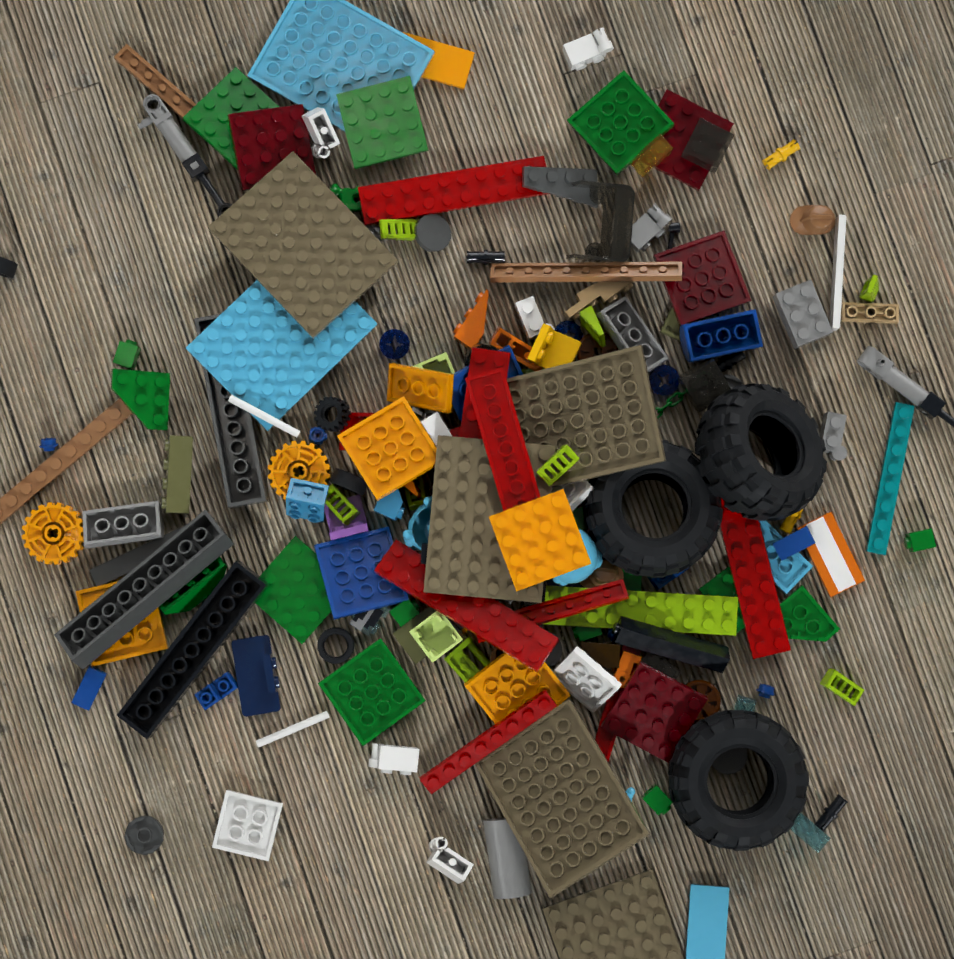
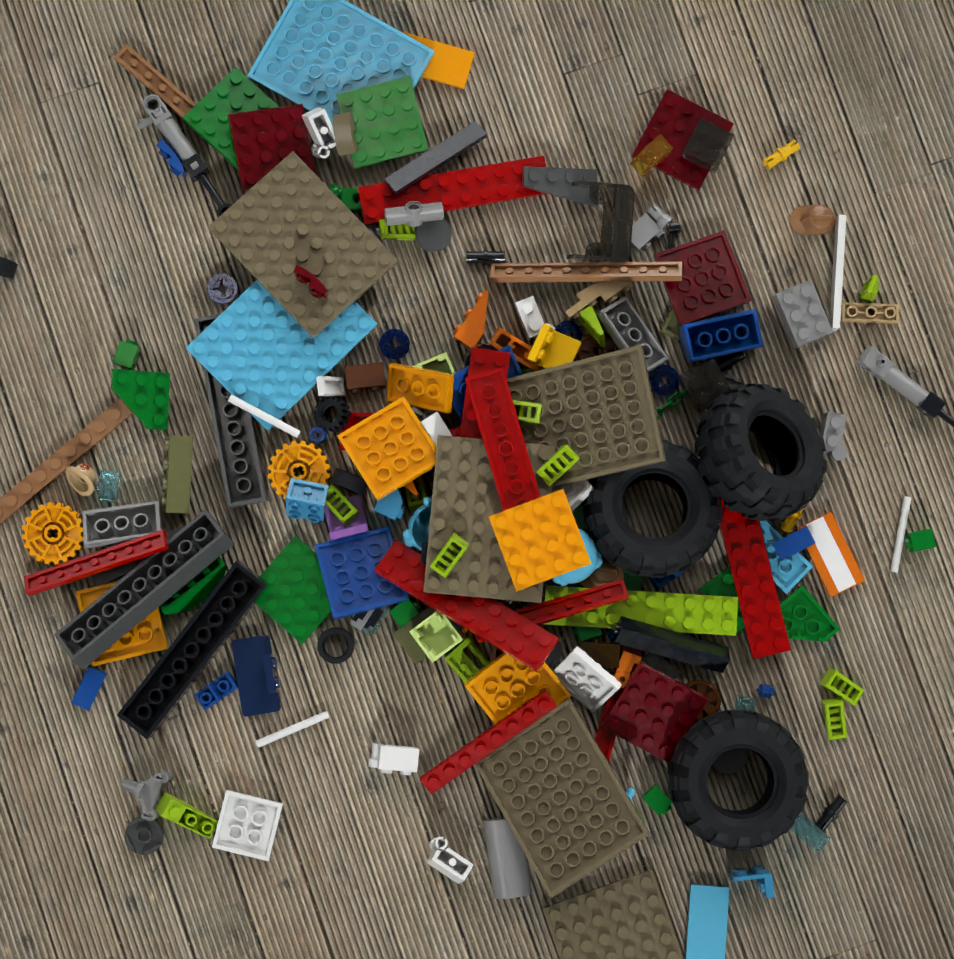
(48, 444): blue plate -> none
(81, 479): none -> tan hat
(96, 562): none -> red plate
(108, 485): none -> clear light blue bracket
(147, 792): none -> light grey axle
(175, 164): none -> blue slope
(186, 815): none -> lime slope
(215, 283): none -> clear blue gear
(315, 286): none -> dark red slope
(330, 386): none -> white tile
(344, 133): none -> dark tan slope
(365, 377): none -> reddish brown brick
(371, 692): green plate -> none
(414, 213): none -> light grey piece
(435, 158): none -> tile
(460, 542): none -> lime slope
(522, 404): none -> lime slope
(587, 49): white hinge -> none
(620, 122): green plate -> none
(762, 876): none -> dark azure bracket
(831, 702): none -> lime slope
(890, 478): teal plate -> none
(900, 534): none -> white bar

